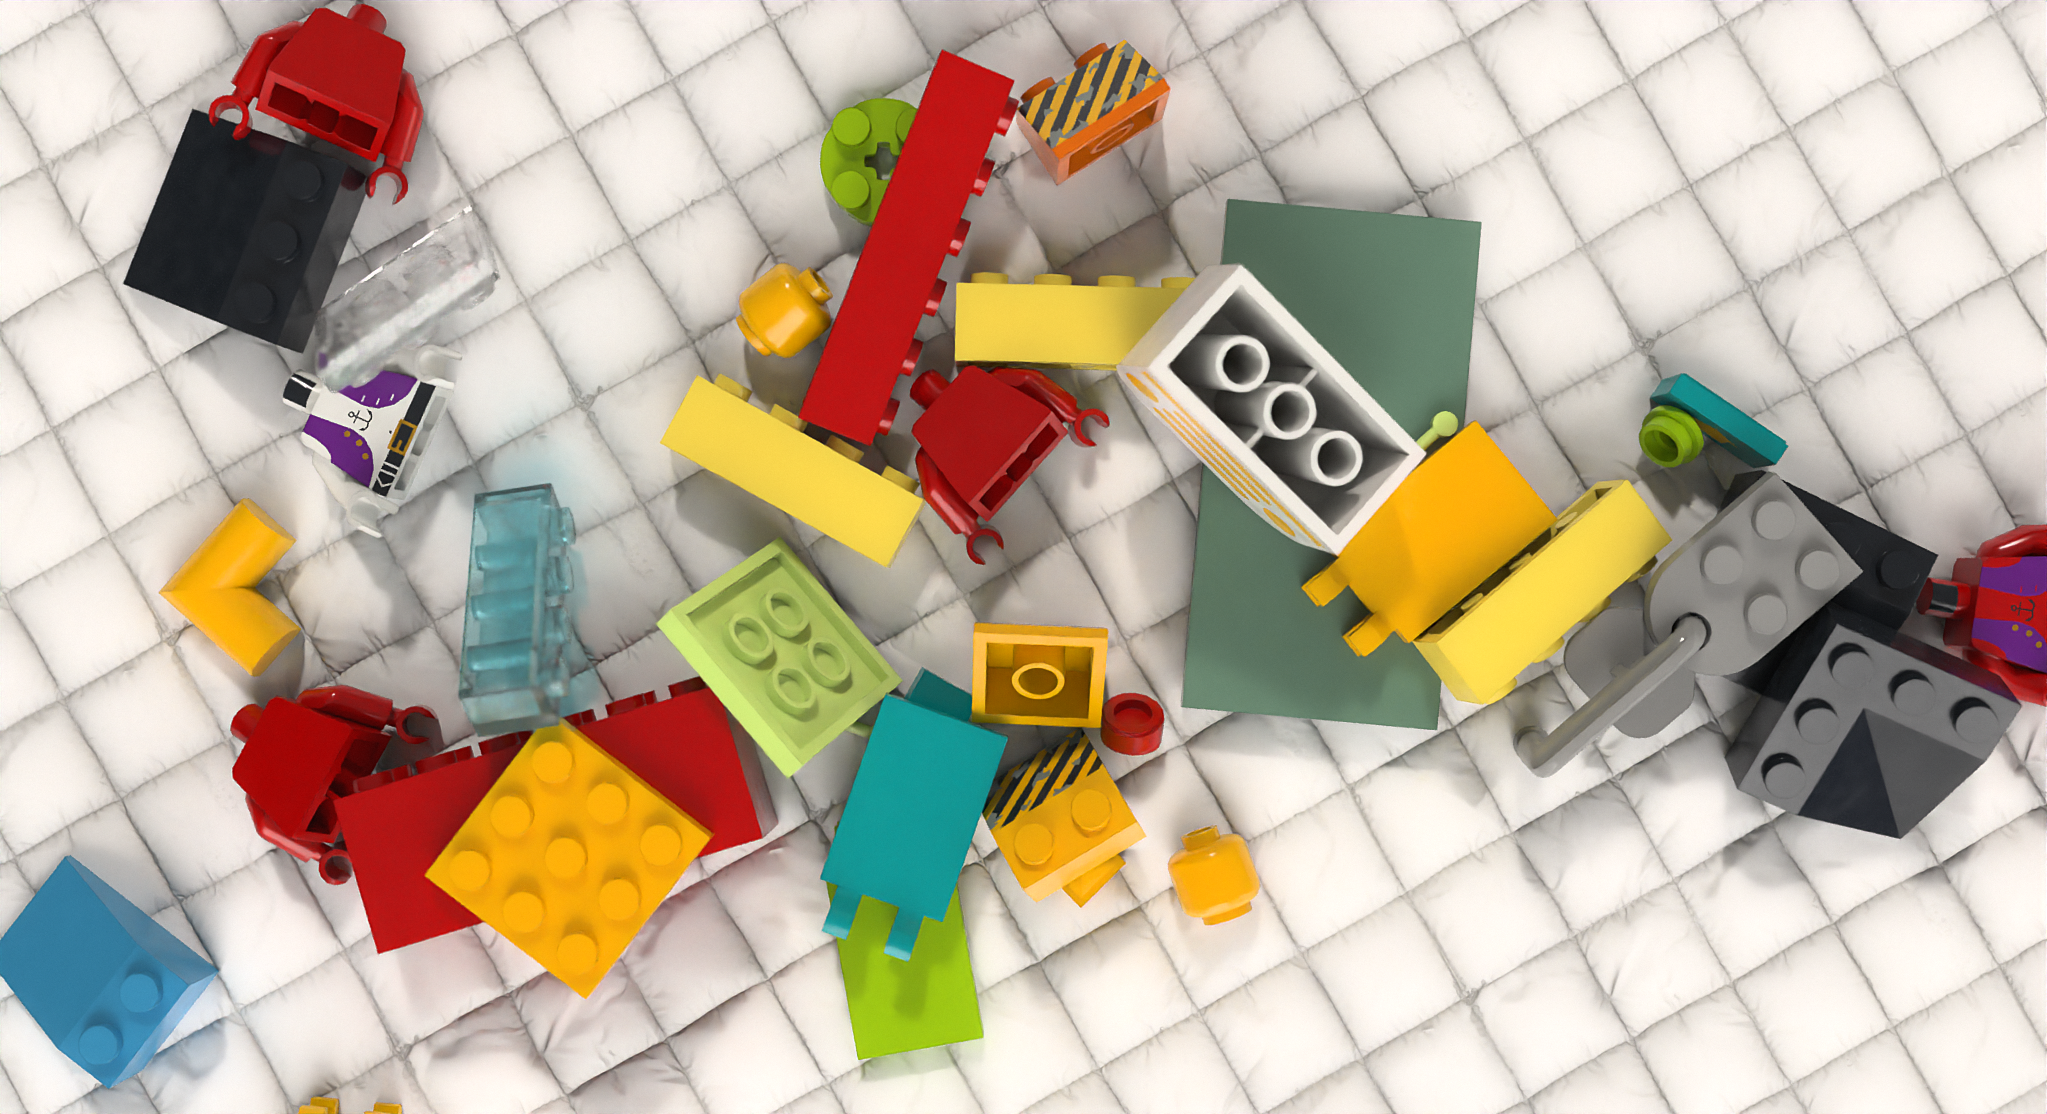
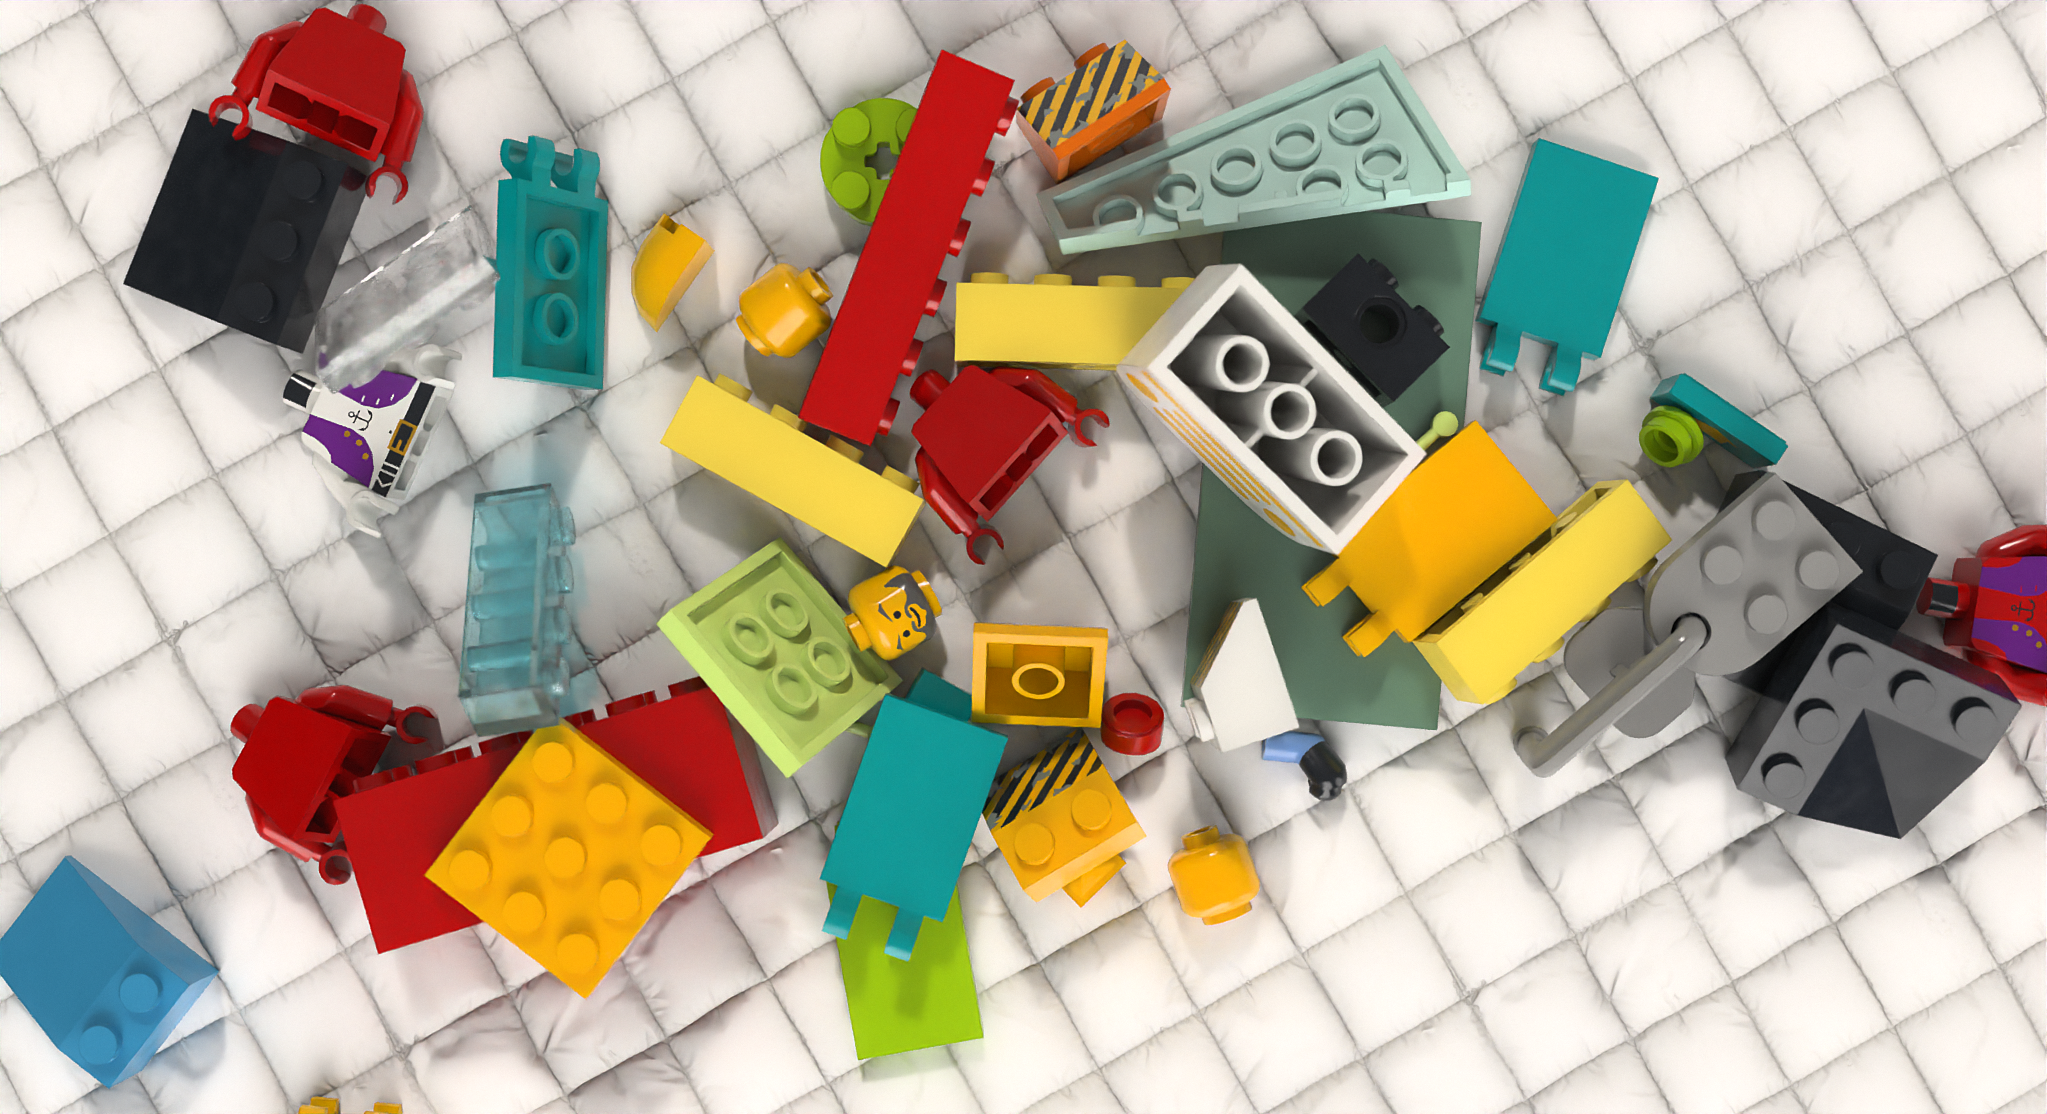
(219, 589): yellow brick -> none
(550, 267): none -> teal tile
(666, 268): none -> yellow brick
(892, 612): none -> yellow head
(1239, 683): none -> white slope
(1301, 153): none -> light aqua wing
(1314, 756): none -> arm
(1379, 368): none -> black brick
(1563, 260): none -> teal tile

